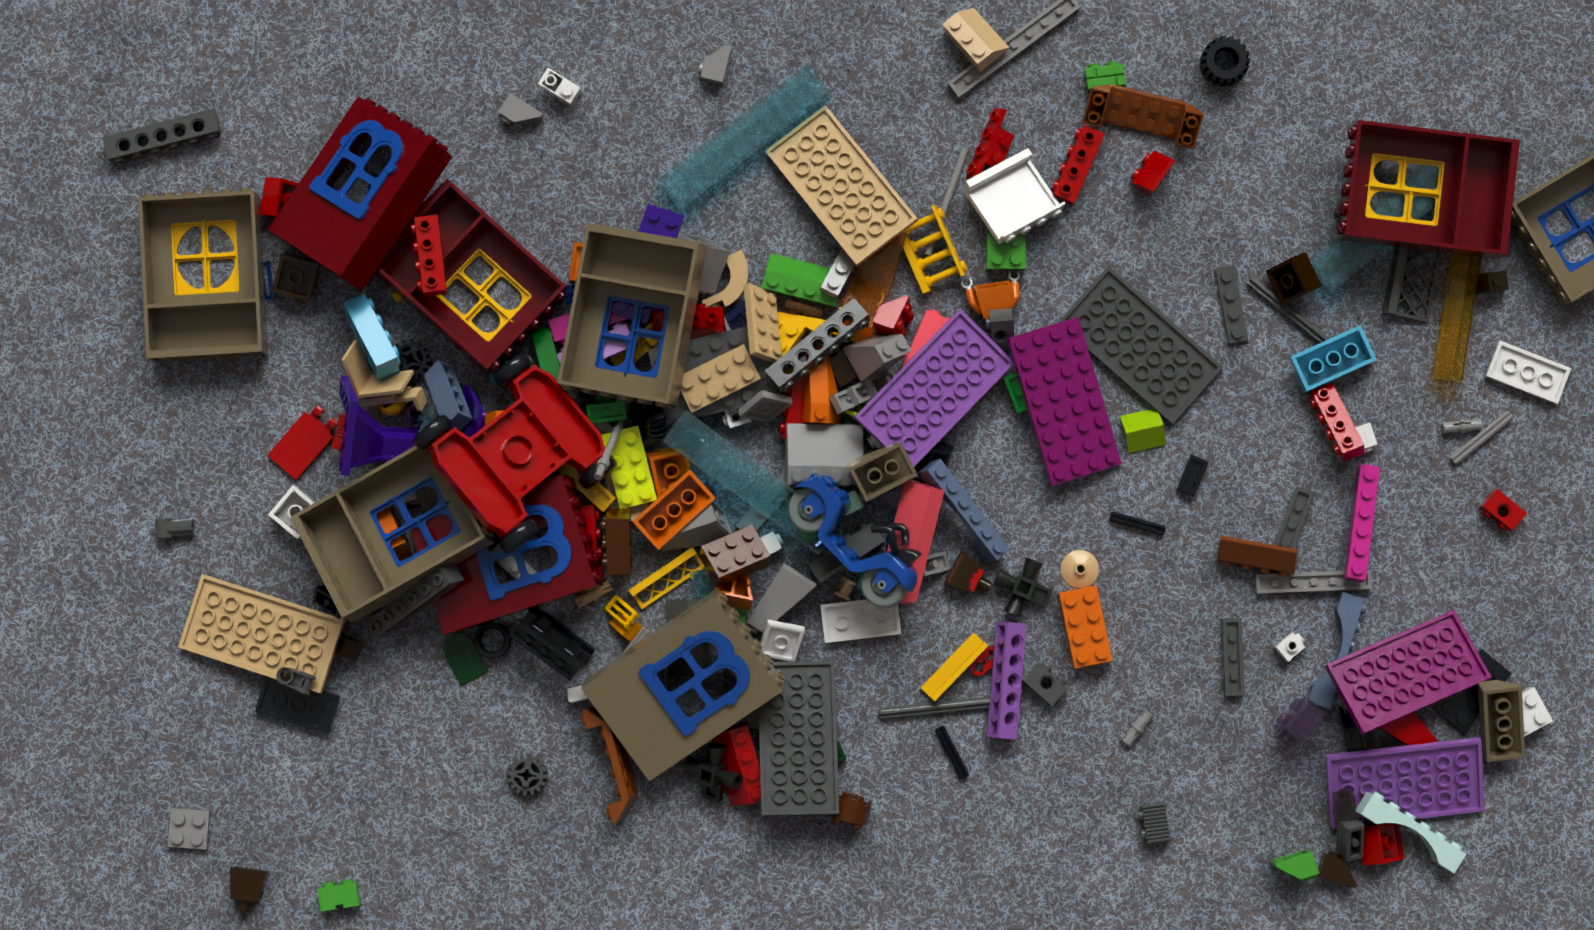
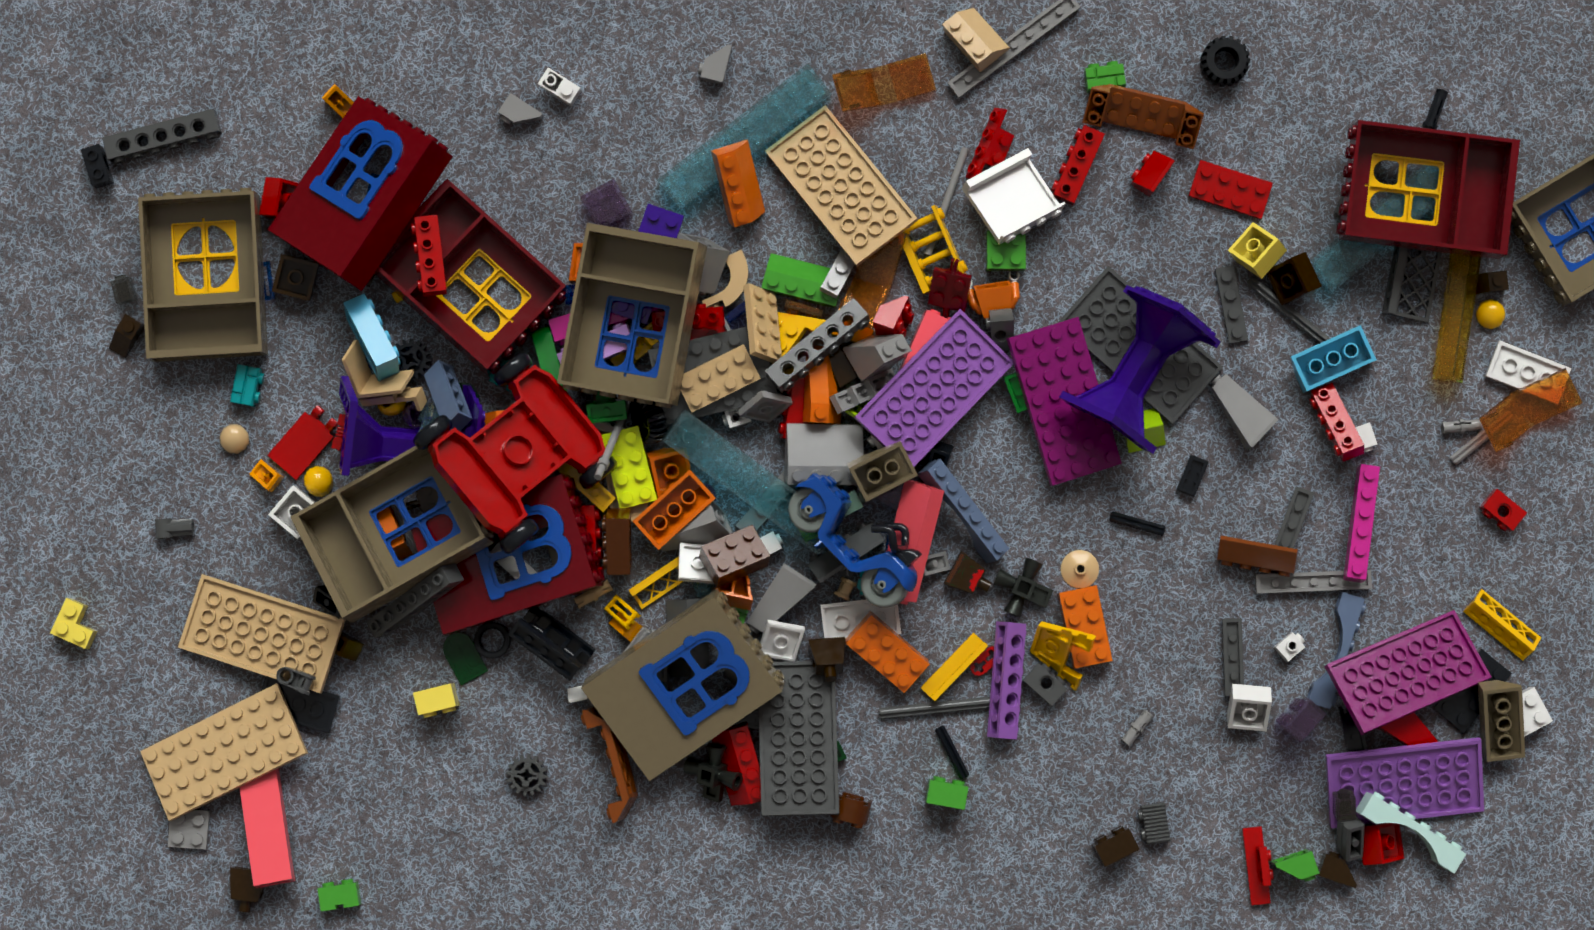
(68, 624): none -> light yellow brick
(97, 166): none -> black brick
(123, 289): none -> clear smoke brick
(126, 335): none -> dark brown slope
(224, 752): none -> tan plate
(234, 438): none -> tan hair
(247, 385): none -> teal brick
(266, 475): none -> light orange slope
(267, 831): none -> coral brick
(318, 481): none -> yellow hair
(338, 100): none -> light orange slope
(436, 699): none -> light yellow brick
(607, 204): none -> clear purple brick
(690, 566): none -> white tile
(738, 183): none -> orange slope
(827, 656): none -> dark brown torso
(884, 83): none -> clear orange windscreen
(887, 651): none -> orange brick
(946, 793): none -> bright green brick
(949, 288): none -> dark red plate
(1053, 646): none -> yellow wing
(1114, 846): none -> dark brown brick
(1160, 331): none -> dark purple panel
(1230, 189): none -> red plate
(1244, 412): none -> light grey slope
(1249, 707): none -> white brick
(1257, 250): none -> light yellow brick
(1257, 865): none -> red bracket
(1435, 109): none -> black pin
(1490, 314): none -> yellow hair
(1501, 627): none -> yellow fence
(1529, 407): none -> clear orange windscreen

